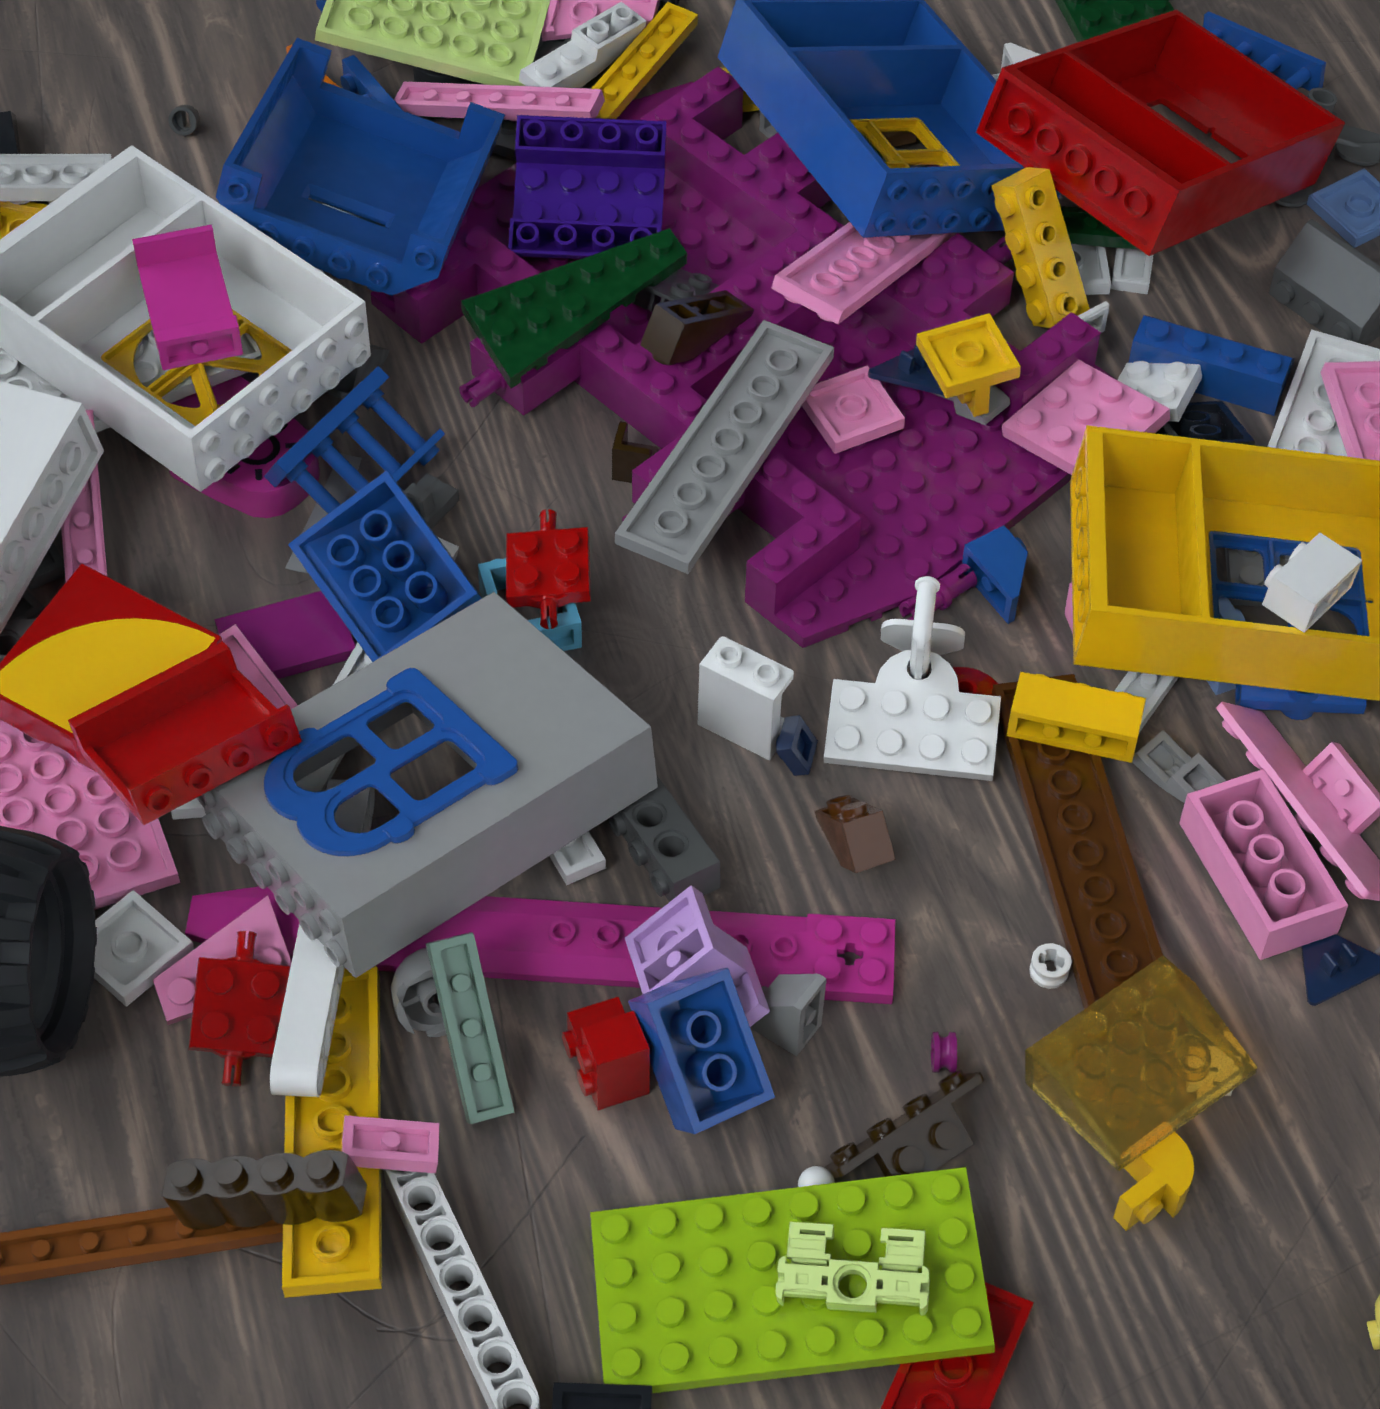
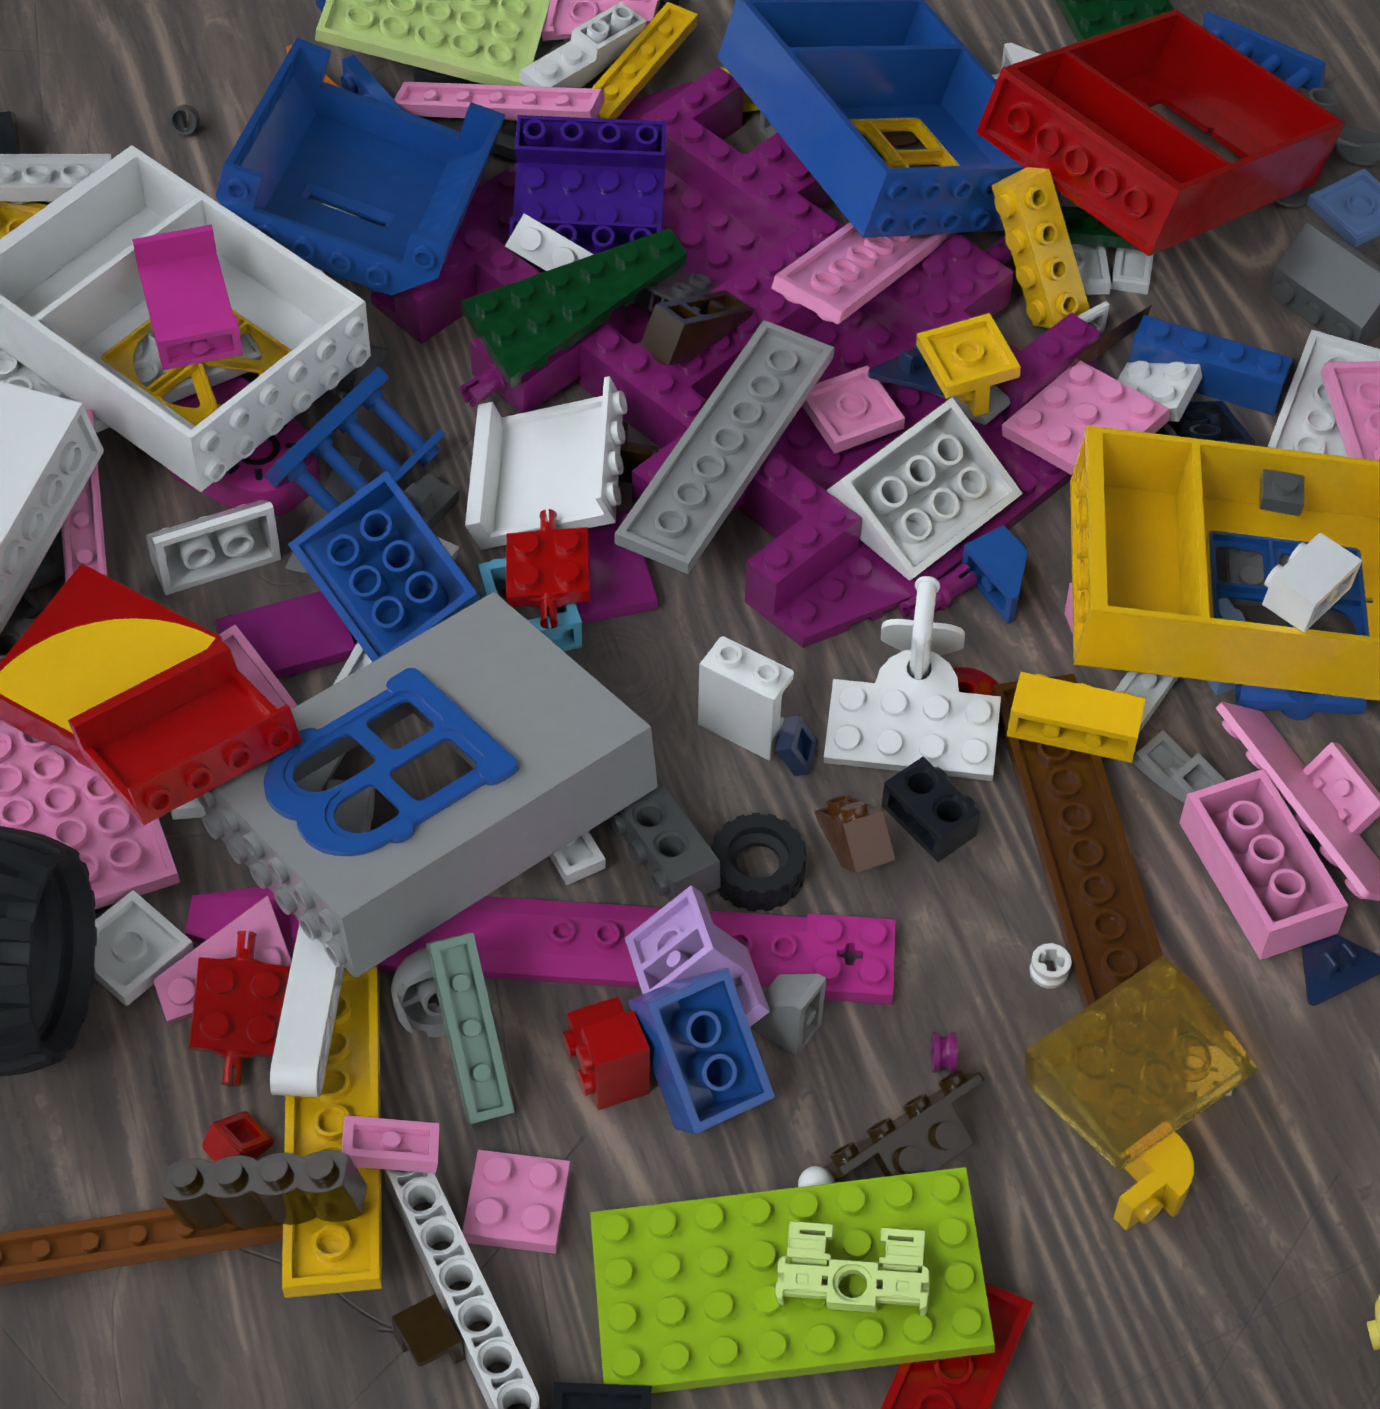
(214, 546): none -> white slope
(236, 1137): none -> red slope
(427, 1332): none -> dark brown panel
(516, 1201): none -> bright pink plate
(543, 245): none -> white plate
(546, 460): none -> white panel
(617, 577): none -> magenta tile
(764, 832): none -> black tyre
(924, 813): none -> black brick
(926, 490): none -> white slope
(1112, 337): none -> reddish brown sticker
(1281, 492): none -> dark grey plate

